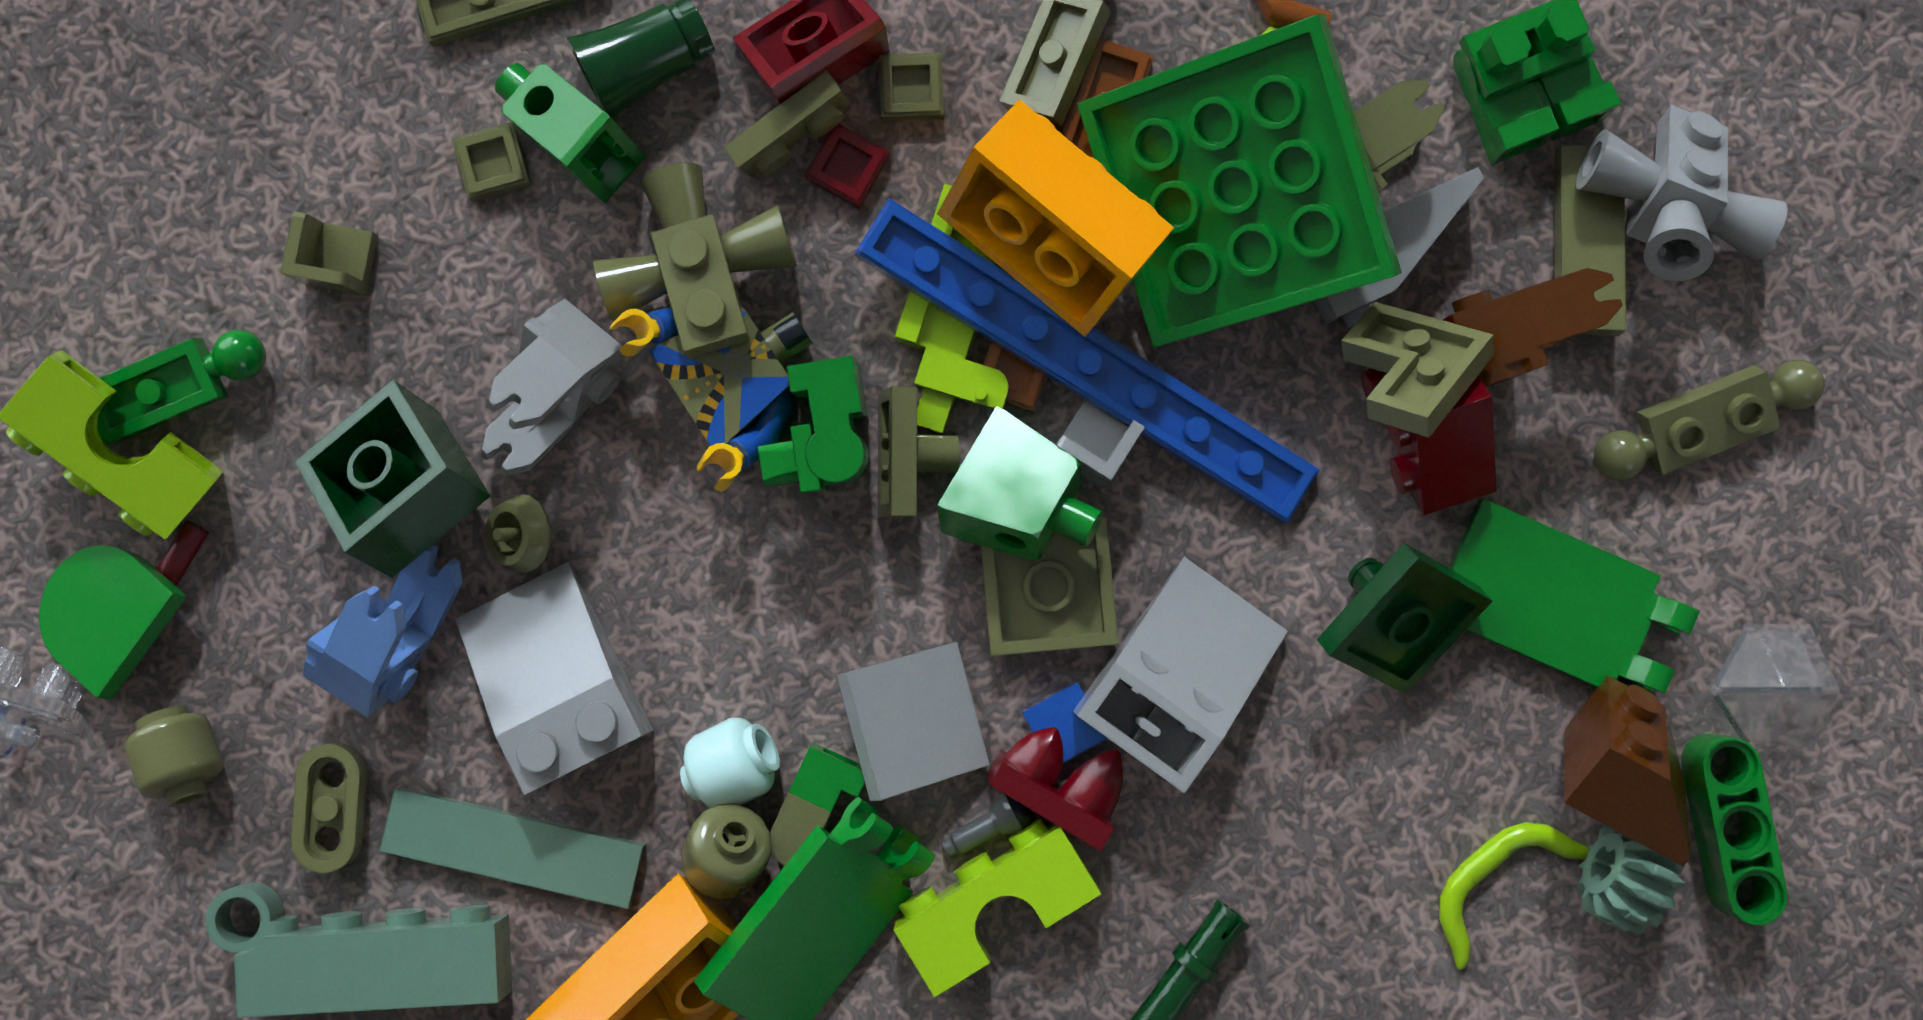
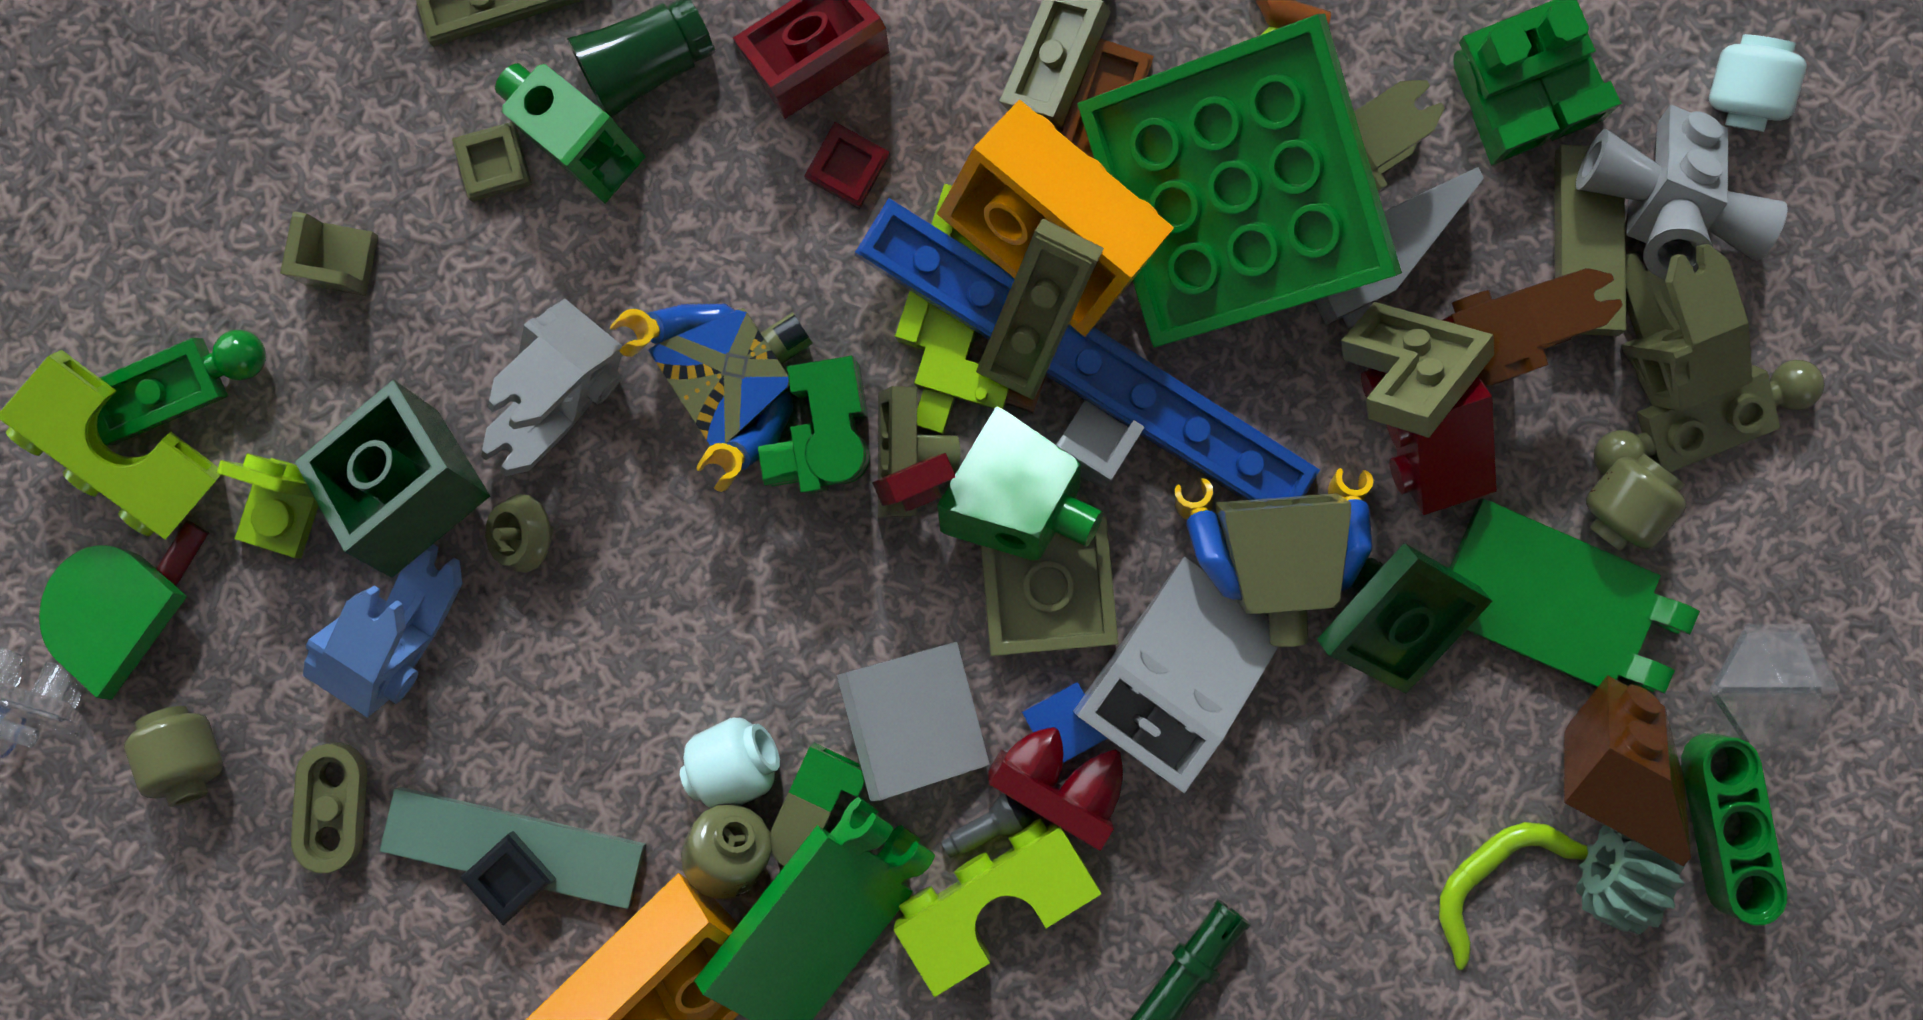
(278, 505): none -> lime bracket
(360, 963): sand green hinge -> none
(508, 878): none -> black tile
(550, 678): light grey slope -> none
(694, 262): olive brick -> none
(809, 111): olive plate -> none
(911, 86): olive tile -> none
(916, 483): none -> dark red plate
(1039, 308): none -> olive tile
(1283, 550): none -> olive torso
(1635, 503): none -> olive head
(1687, 330): none -> olive piece
(1757, 81): none -> light aqua head

